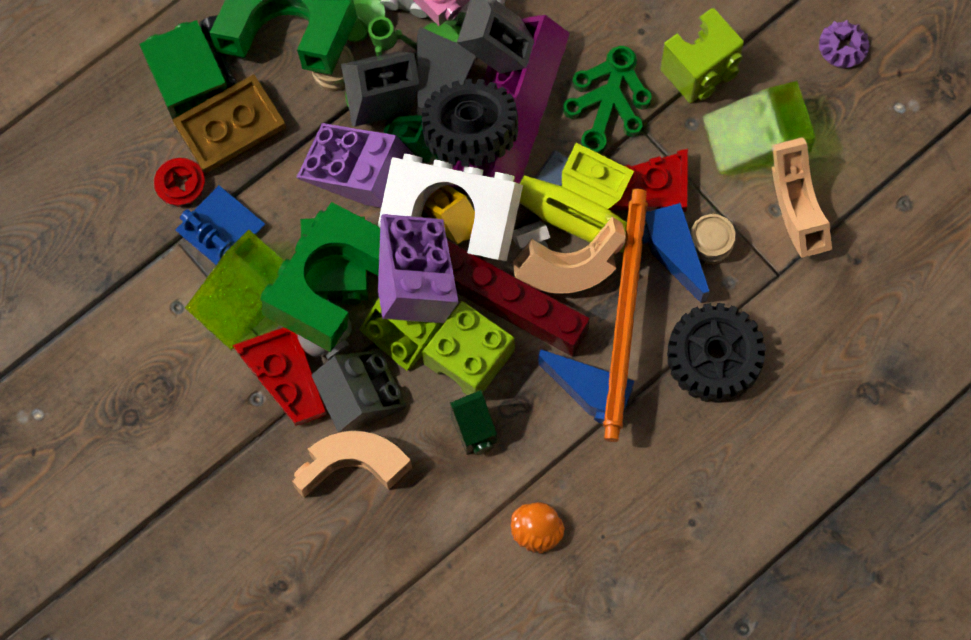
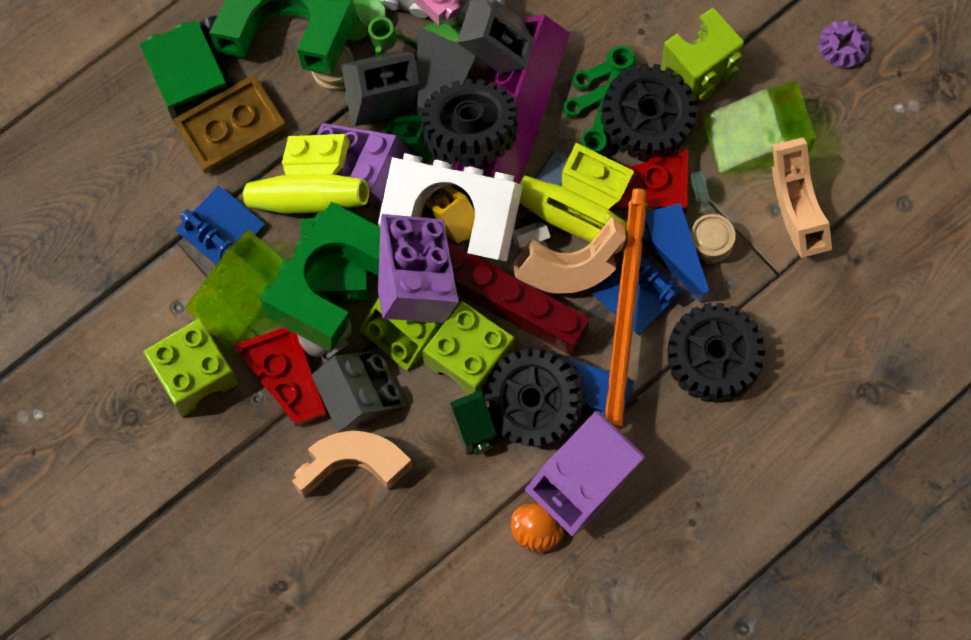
(185, 170): red gear -> none
(190, 366): none -> lime piece
(309, 178): none -> neon yellow plate
(559, 392): none -> black wheel
(585, 474): none -> medium lavender slope
(653, 293): none -> blue hinge
(654, 90): none -> black wheel
(699, 187): none -> clear light blue tile

